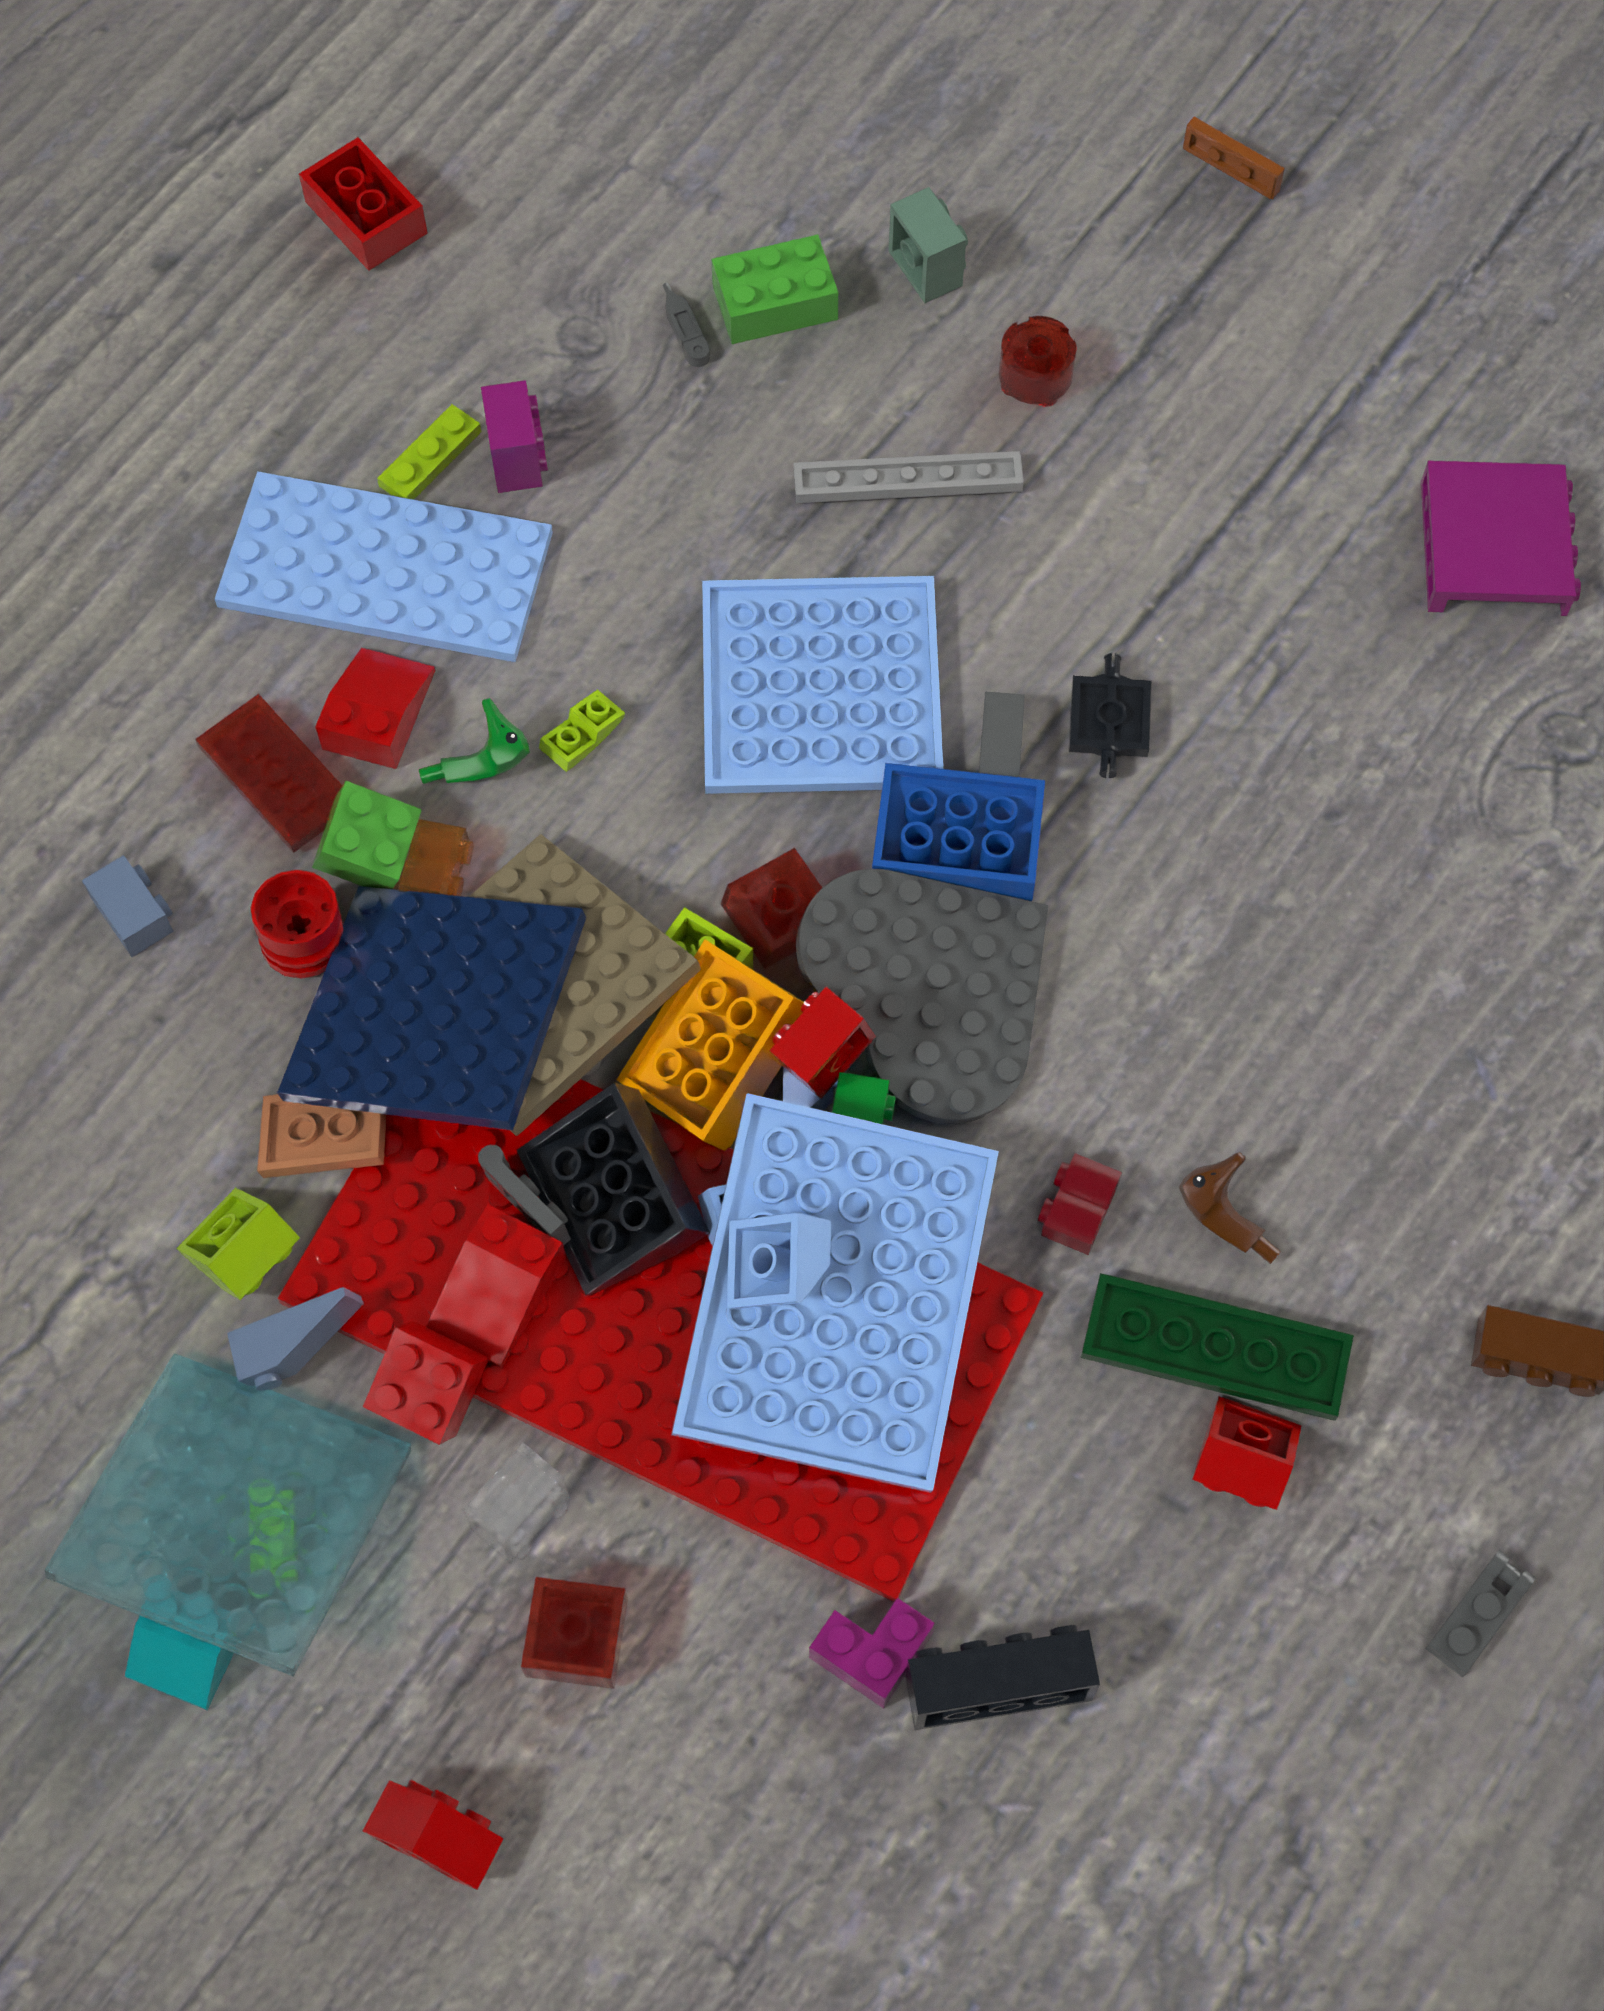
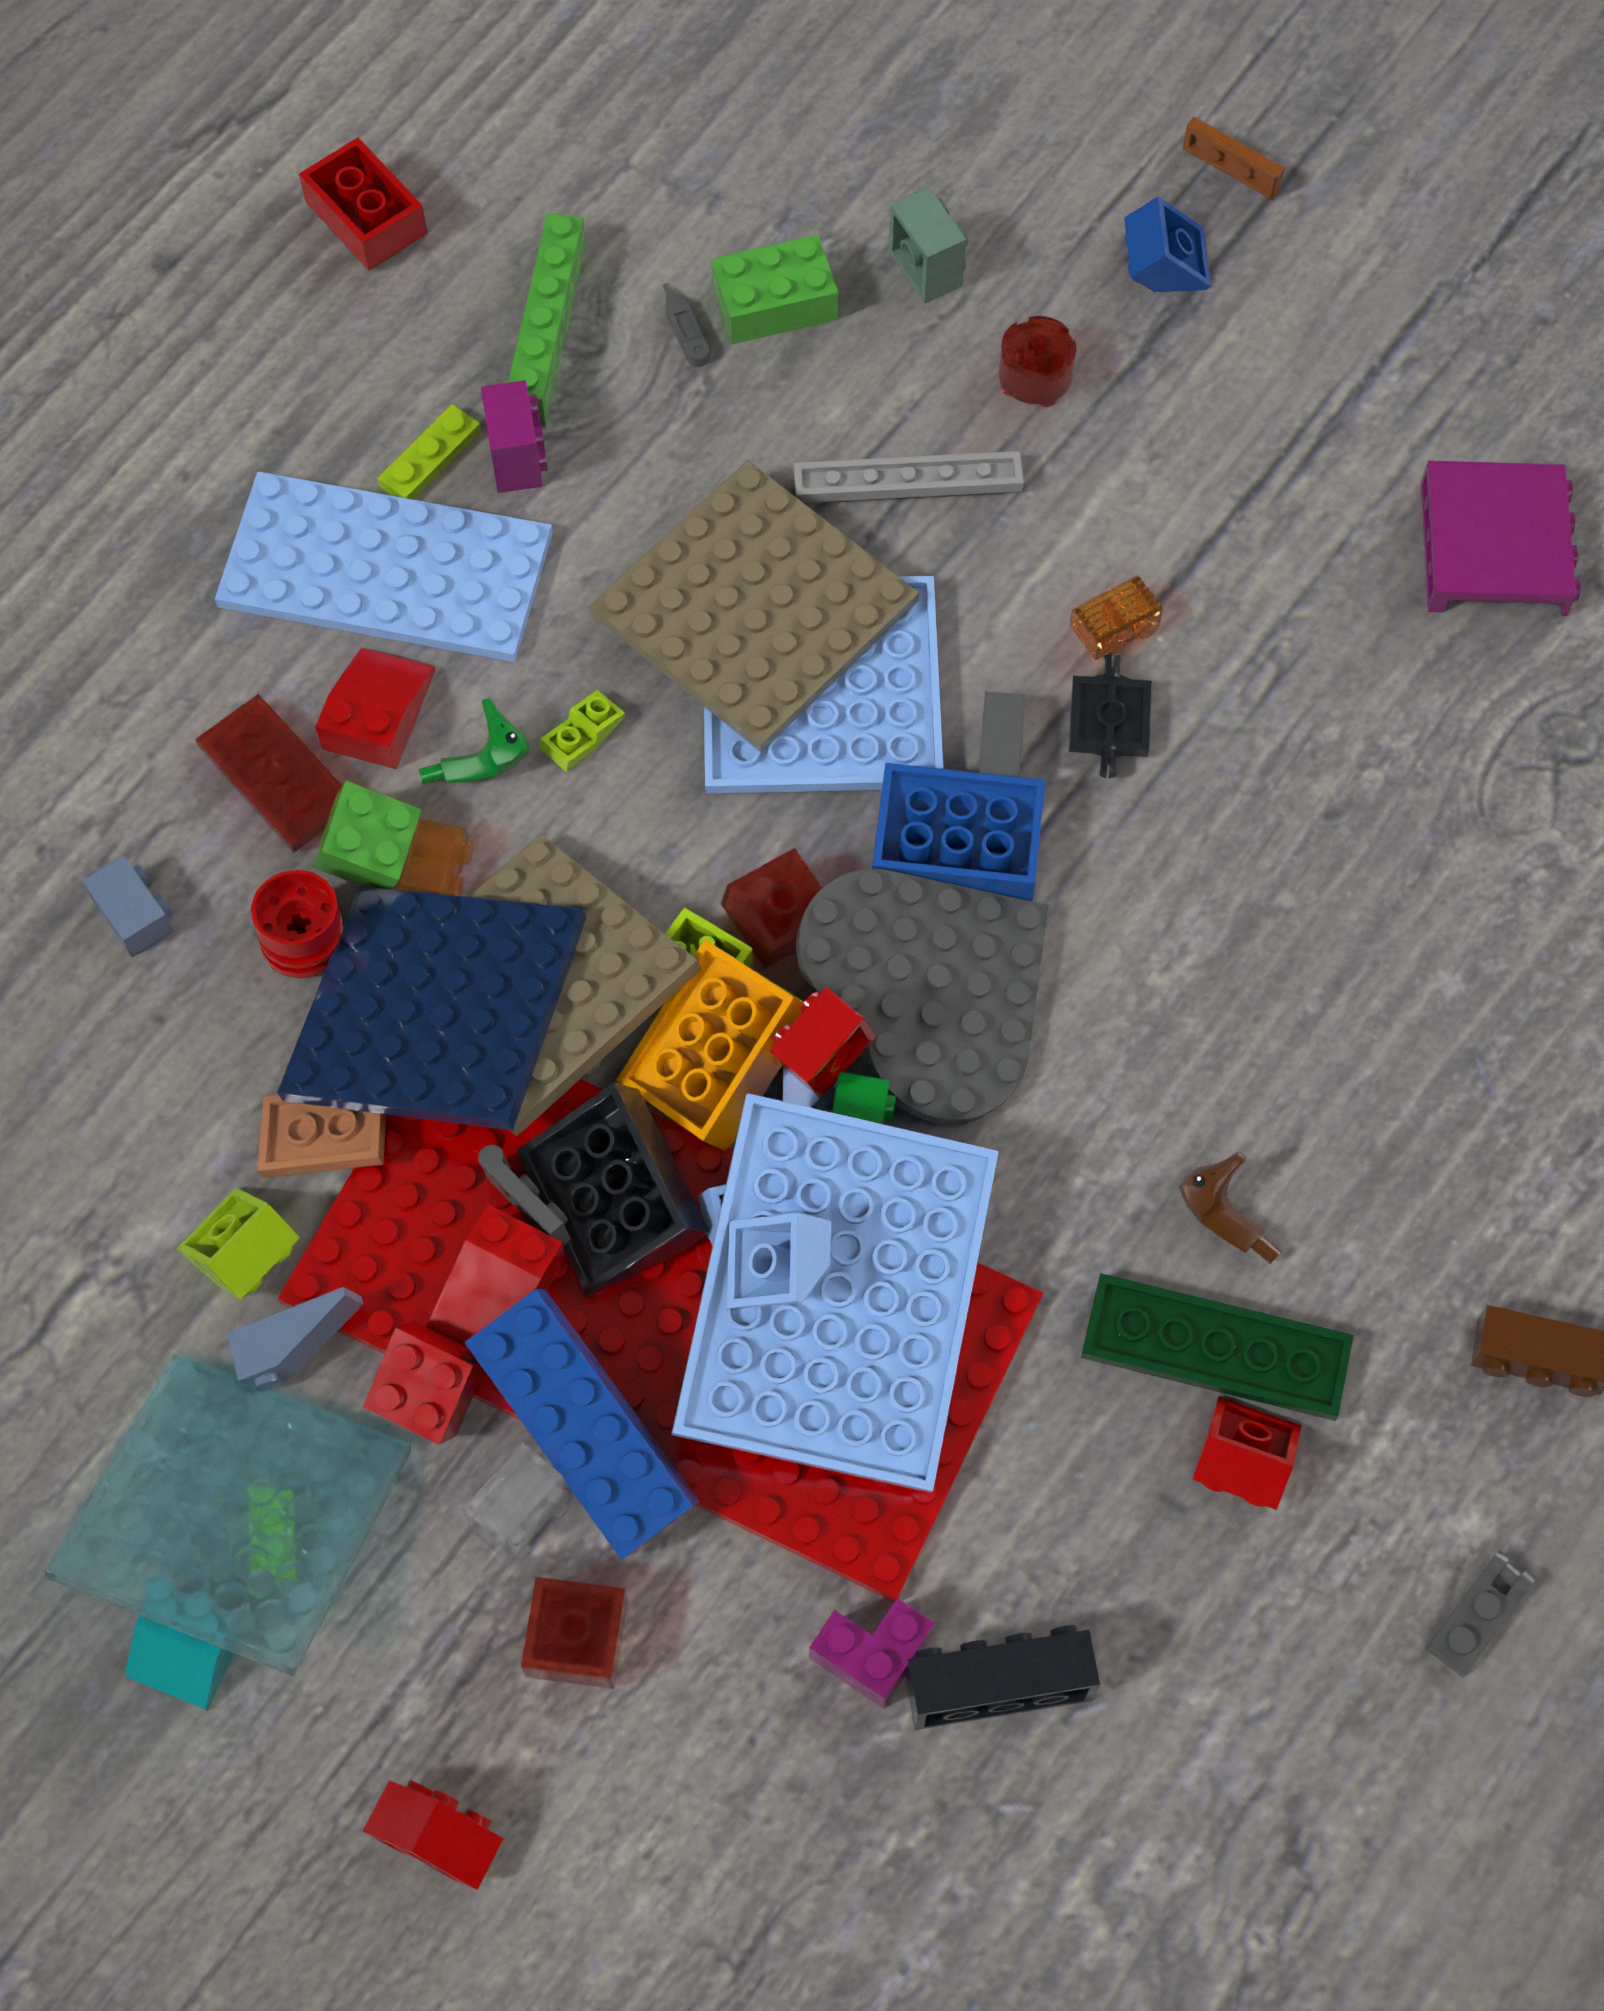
(549, 308): none -> bright green brick
(582, 1422): none -> blue brick
(754, 605): none -> dark tan plate
(1080, 1203): dark red brick -> none
(1116, 618): none -> clear orange brick
(1166, 249): none -> blue slope

